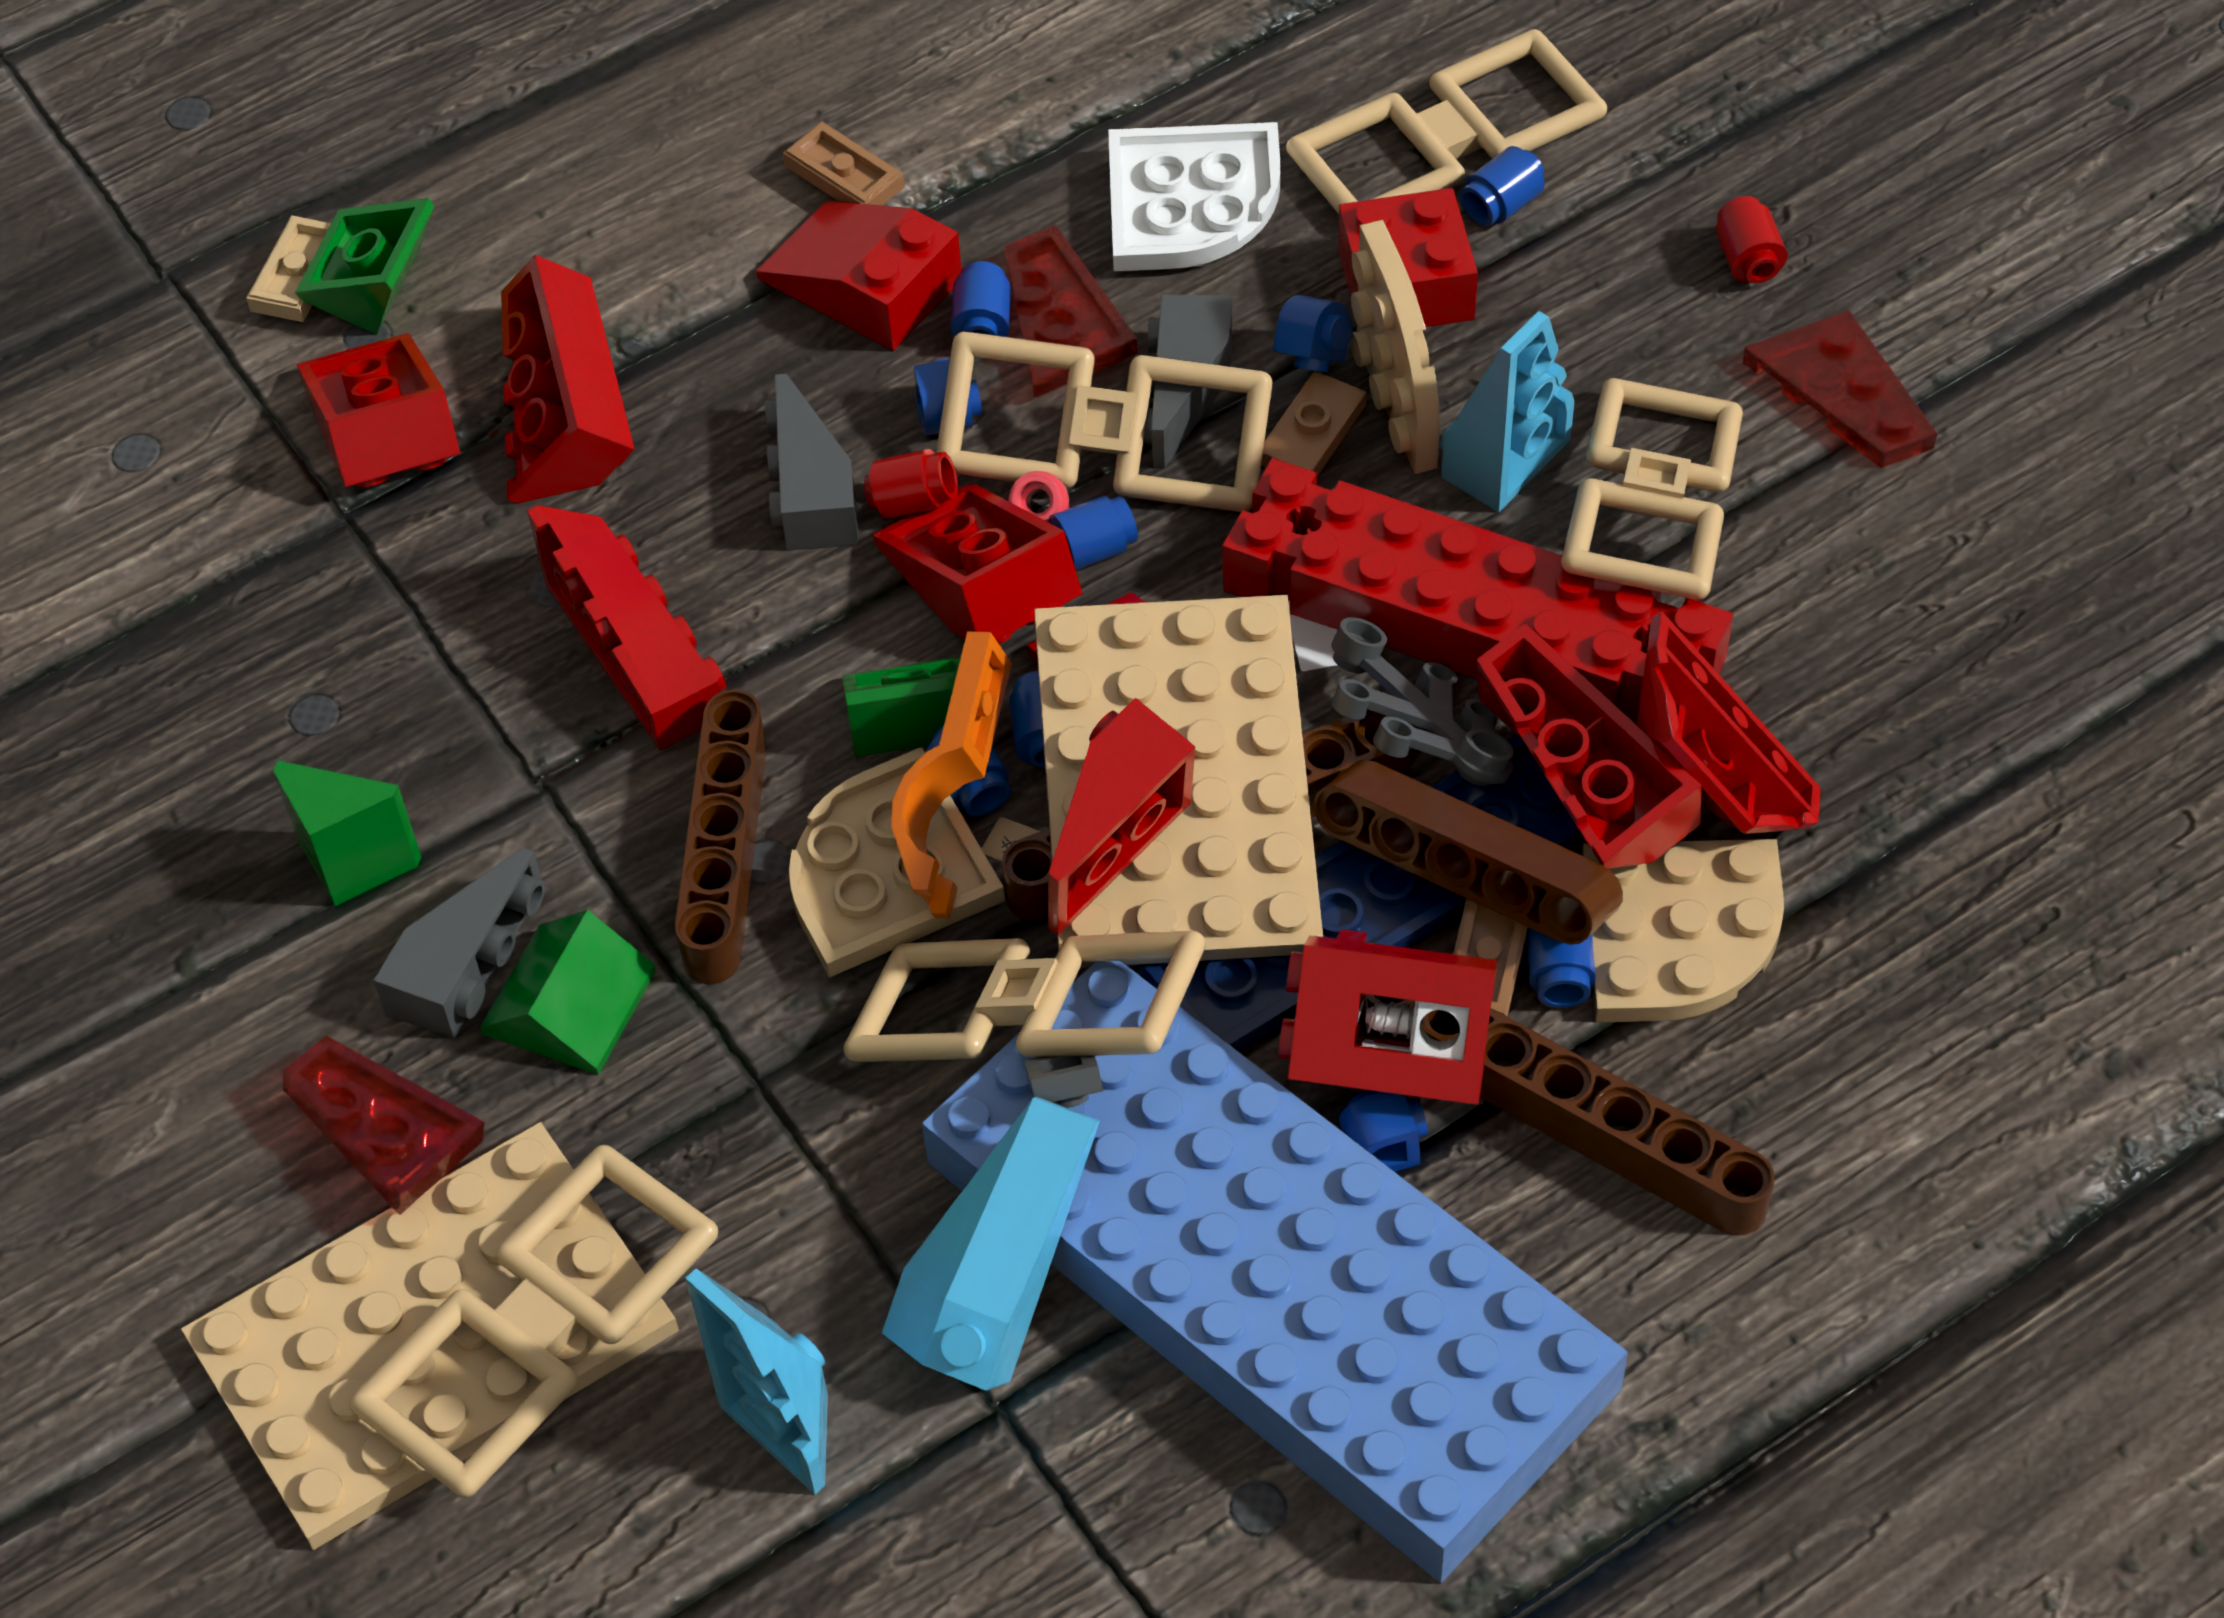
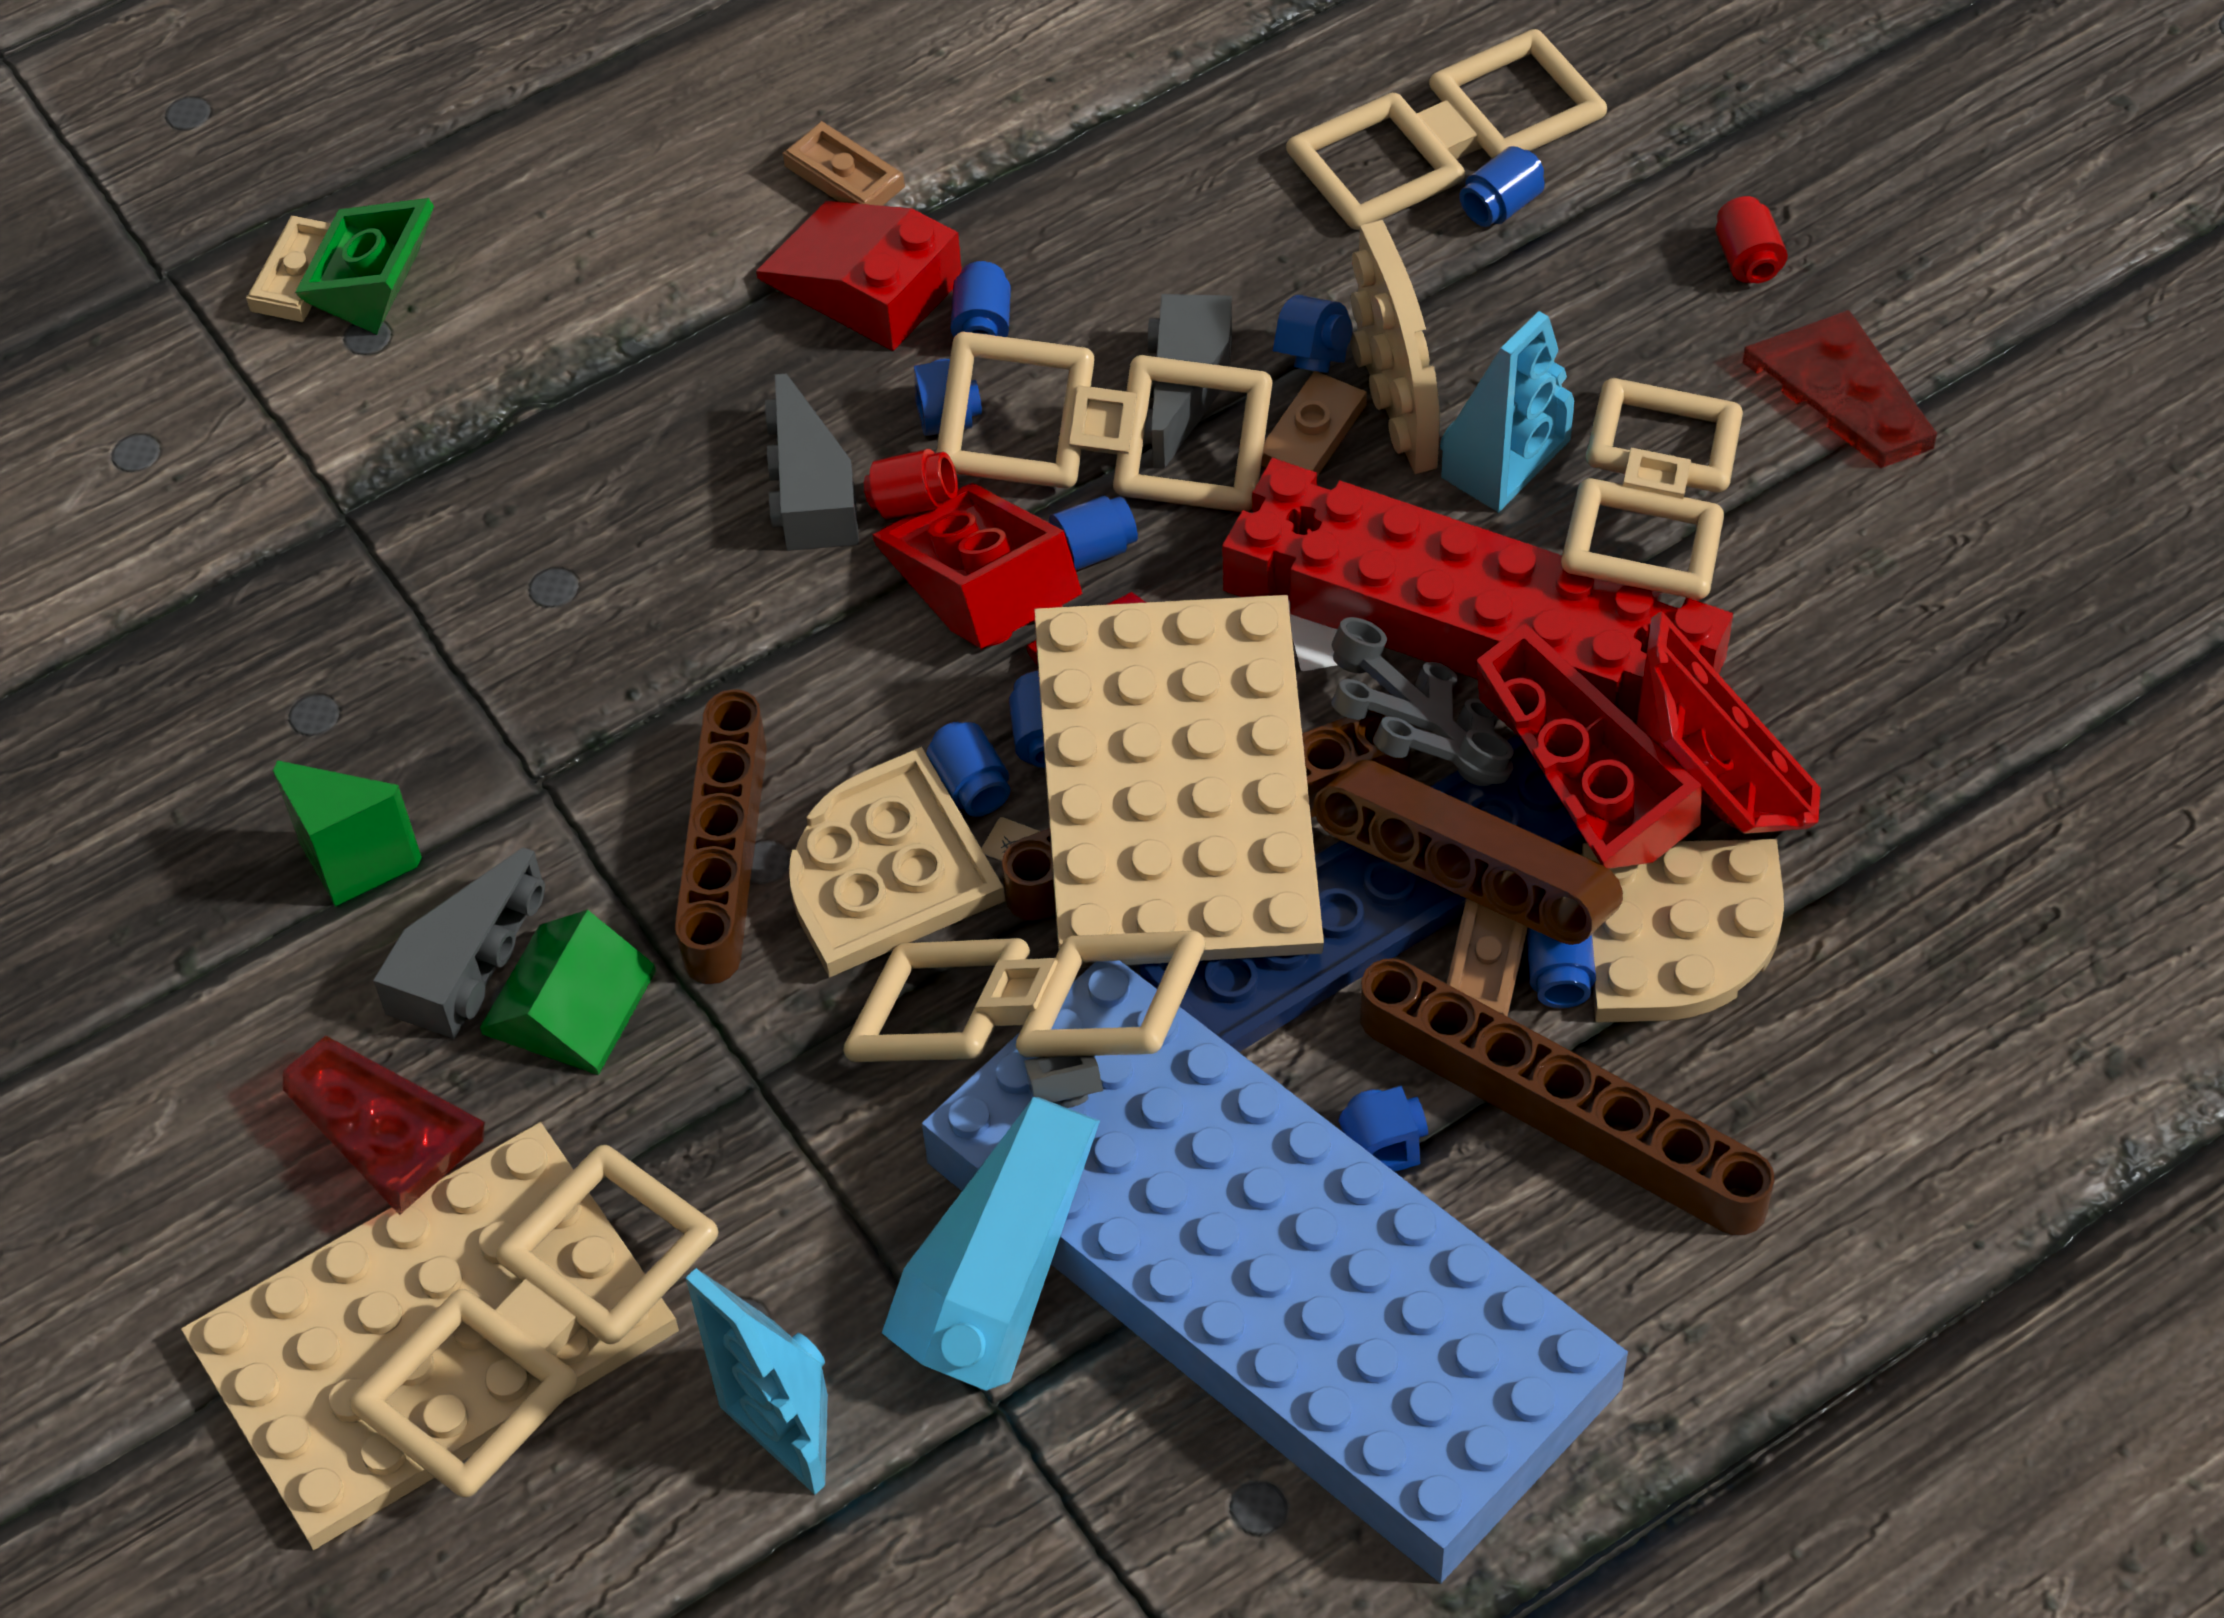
(379, 410): red slope -> none
(560, 384): red wedge -> none
(625, 622): red wedge -> none
(898, 705): green slope -> none
(954, 762): orange piece -> none
(1035, 482): coral plate -> none
(1063, 305): clear red wing -> none
(1125, 797): red slope -> none
(1190, 192): white plate -> none
(1330, 991): red brick -> none
(1430, 244): red brick -> none

